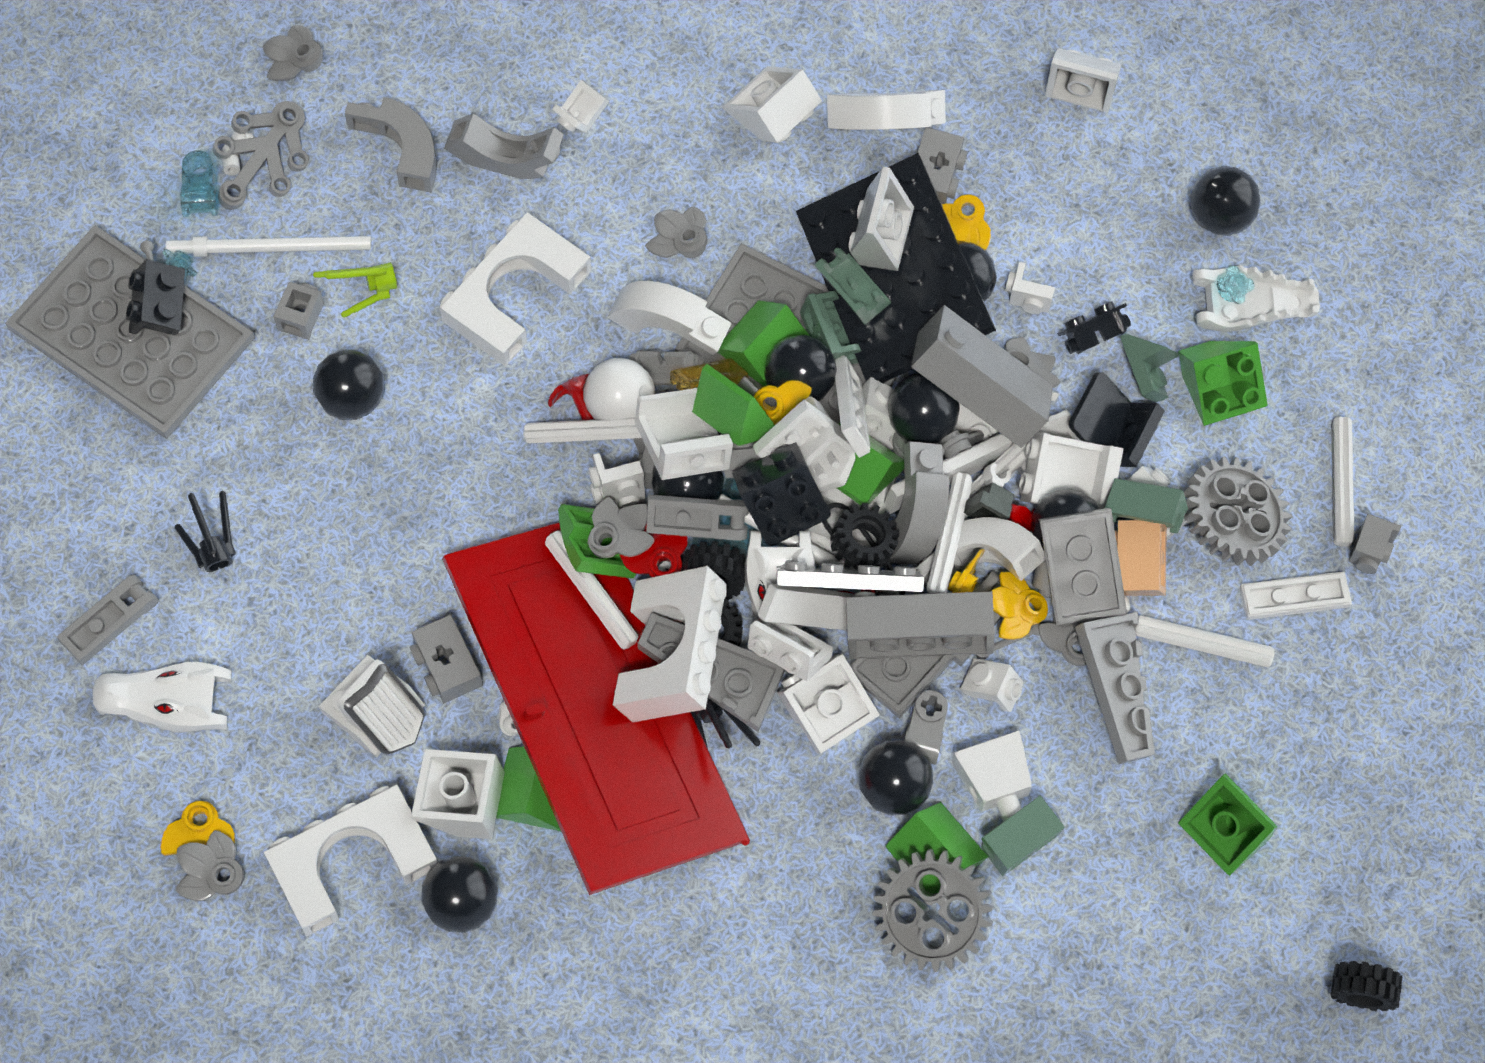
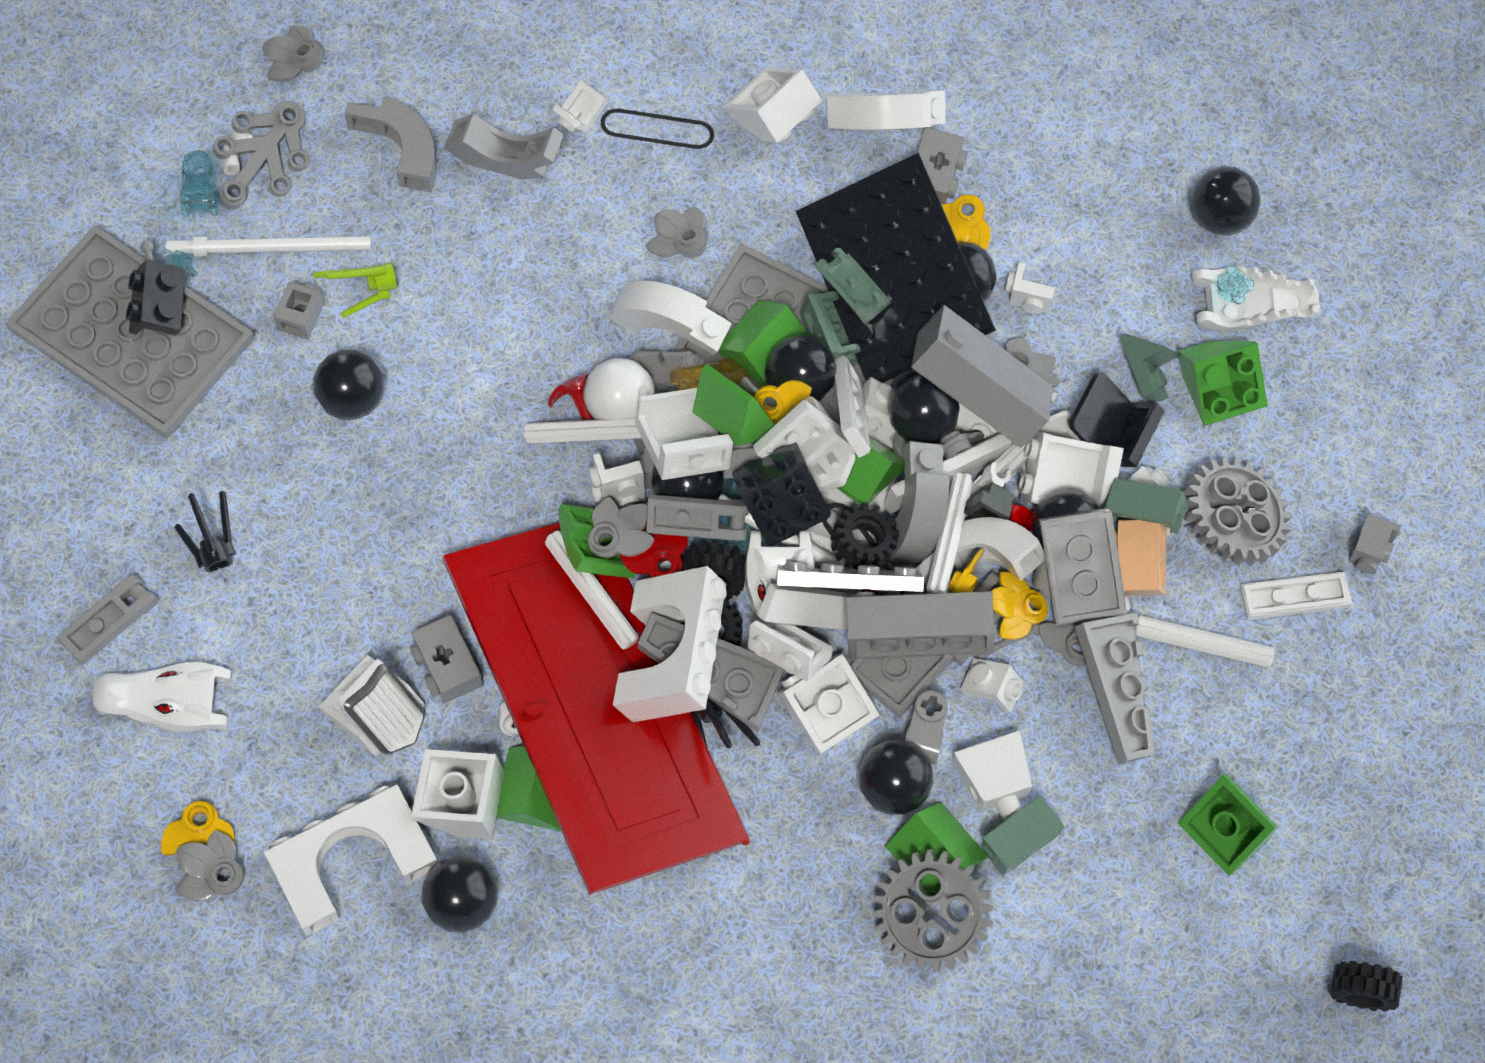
(525, 247): white arch -> none
(660, 117): none -> black piece
(882, 223): white slope -> none
(1082, 79): white slope -> none
(1082, 332): black hinge -> none
(1342, 481): white axle -> none

